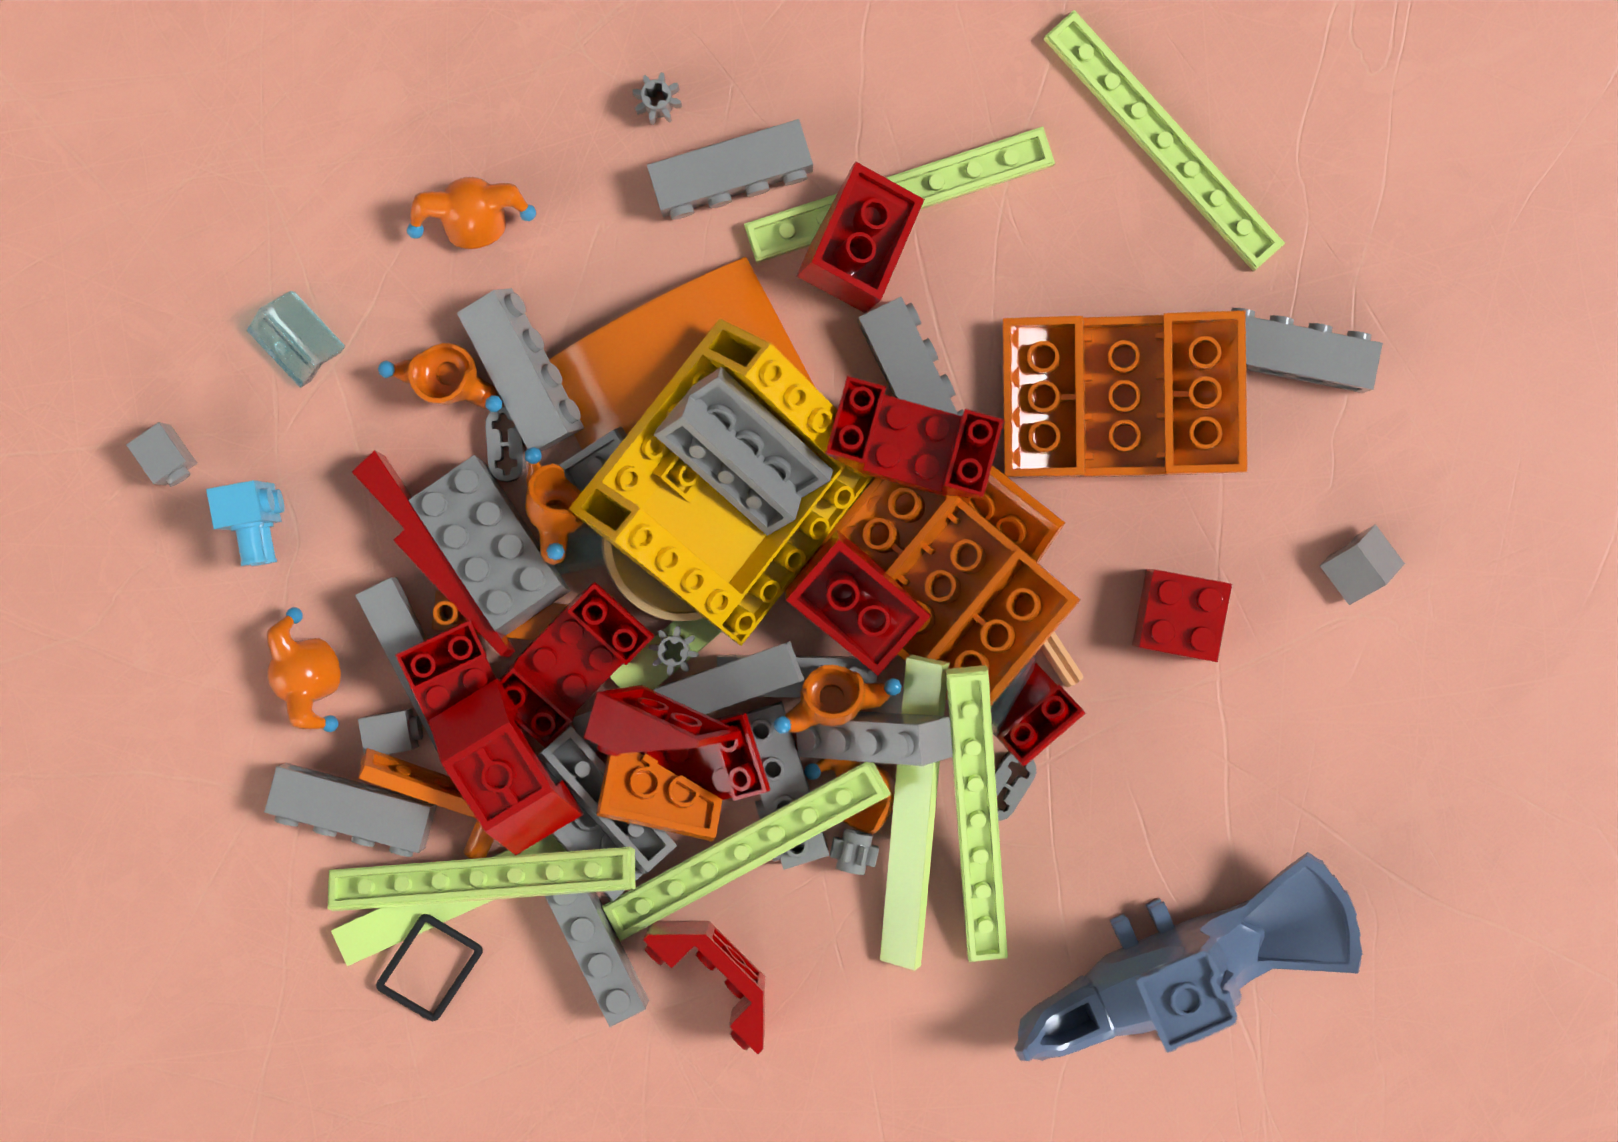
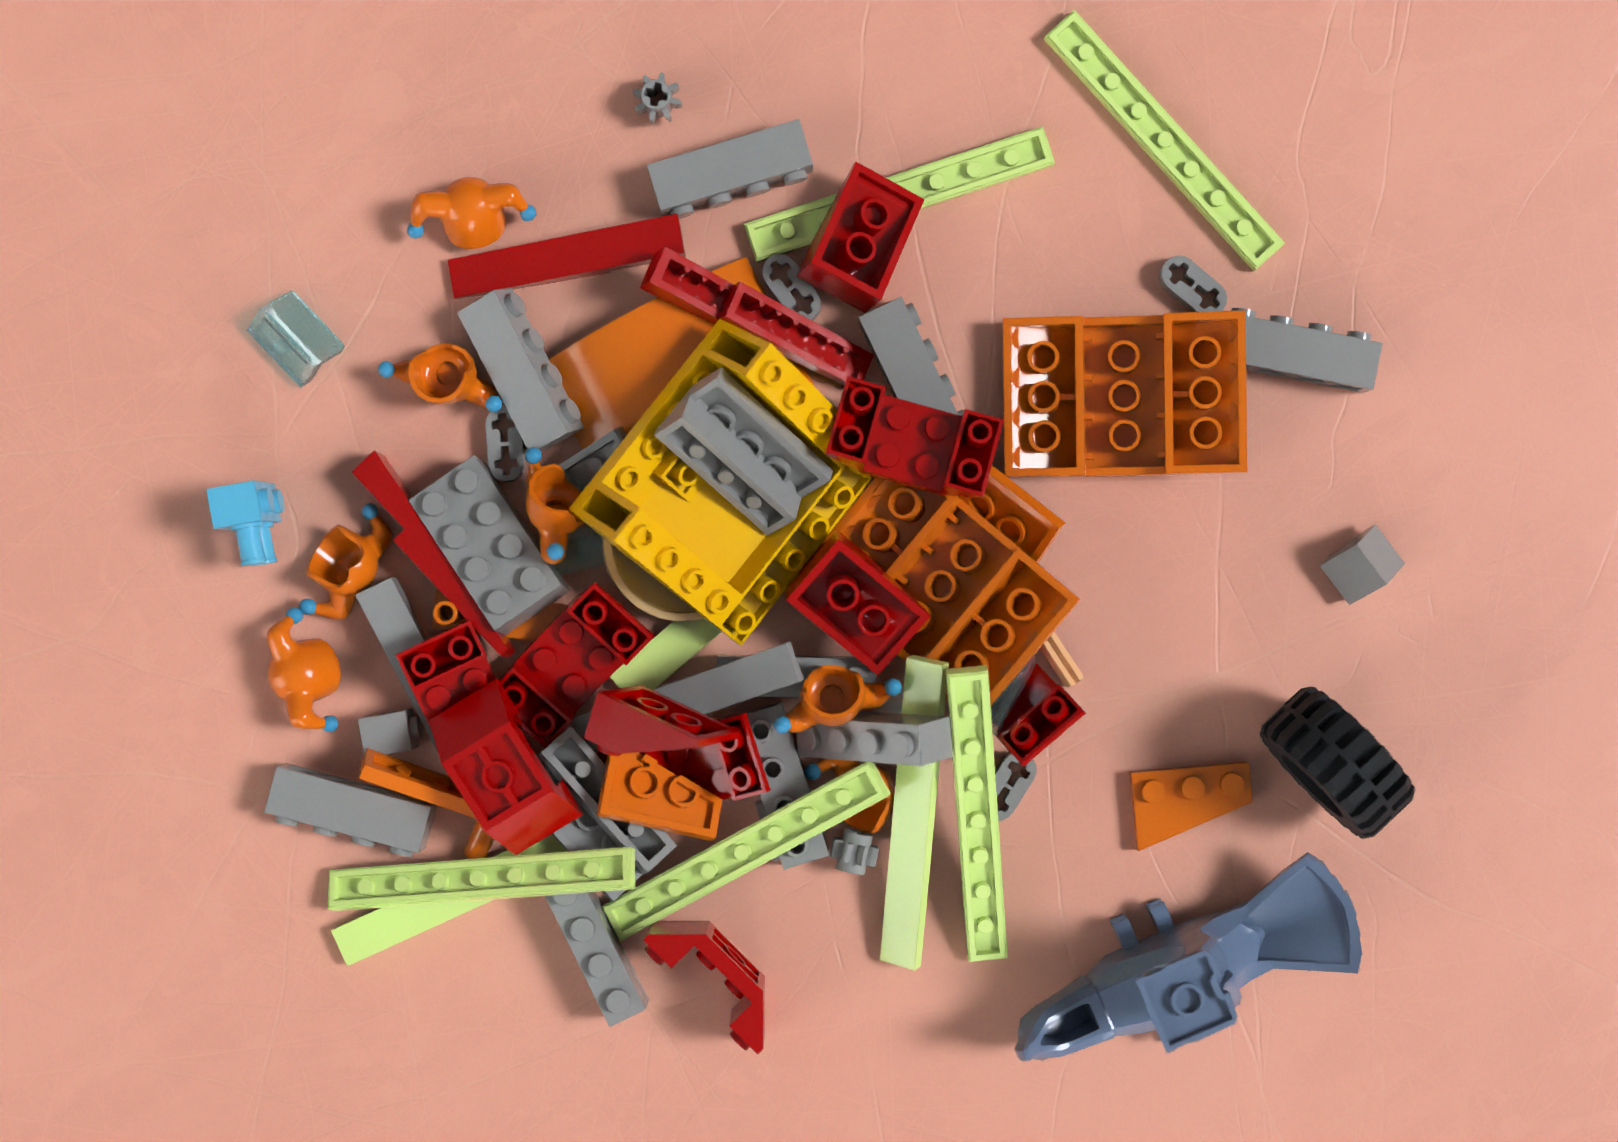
(162, 455): light grey brick -> none
(346, 564): none -> orange piece
(478, 950): black piece -> none
(565, 257): none -> red slope
(684, 653): light grey gear -> none
(715, 298): none -> red slope
(783, 293): none -> light grey beam
(1181, 615): red brick -> none
(1185, 797): none -> orange wing
(1198, 279): none -> light grey beam
(1337, 762): none -> black tyre

